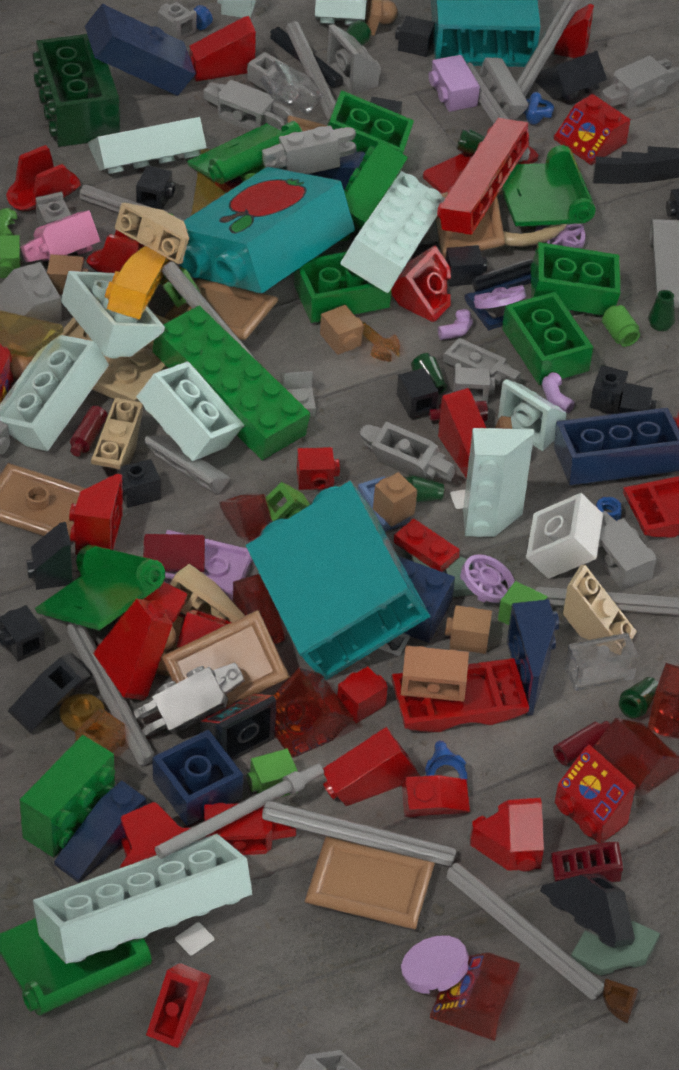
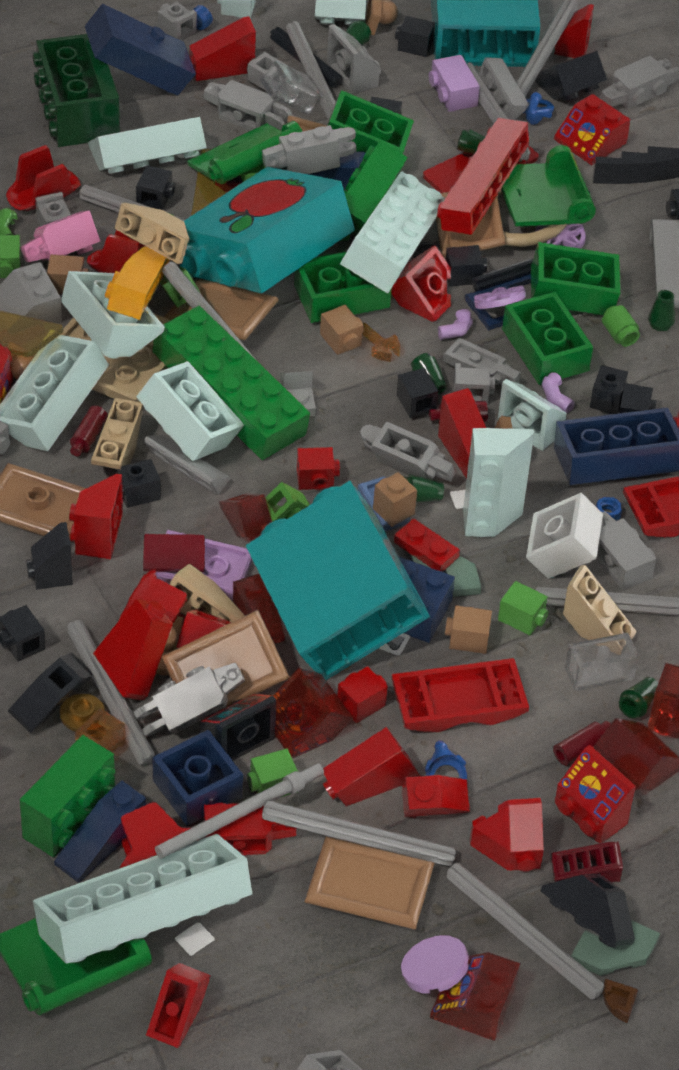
(105, 588): green door -> none
(435, 673): nougat brick -> none
(486, 578): lavender wheel -> none
(531, 643): dark blue slope -> none

